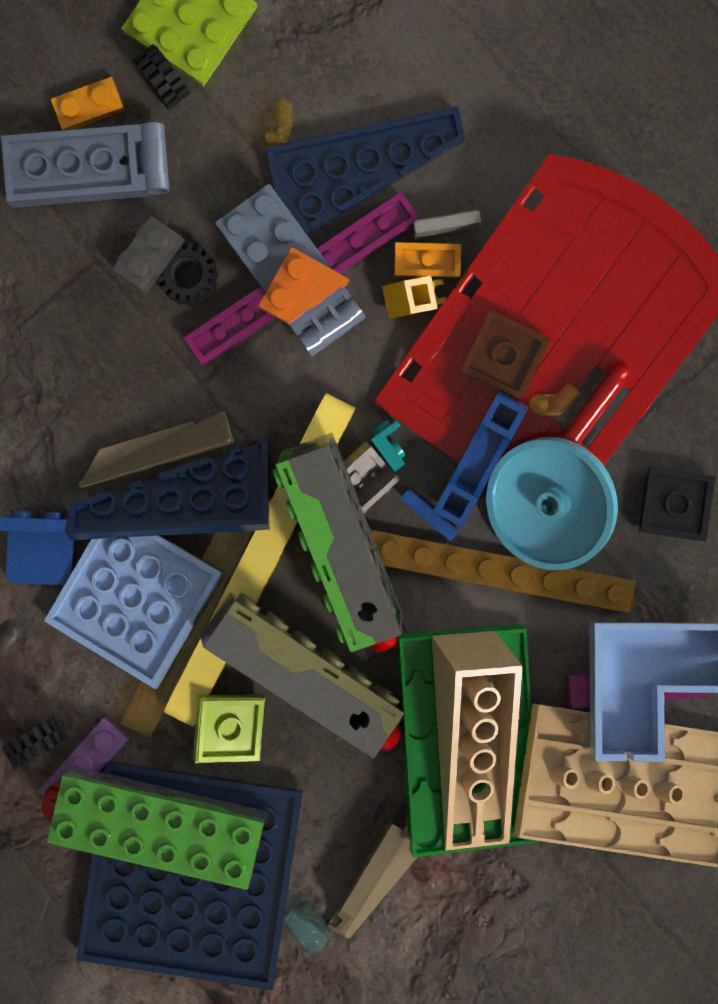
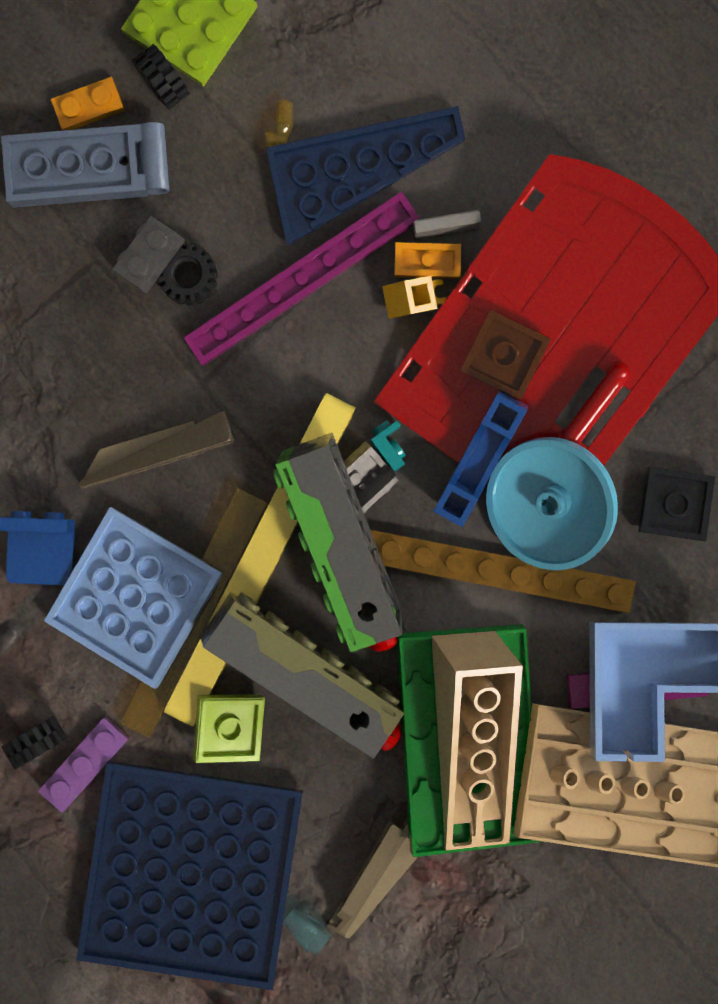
(154, 826): bright green piece -> none
(194, 498): dark blue wing -> none
(262, 236): sand blue hinge -> none
(300, 286): orange wing -> none
(425, 510): blue tile -> none
(554, 404): clear yellow arm -> none

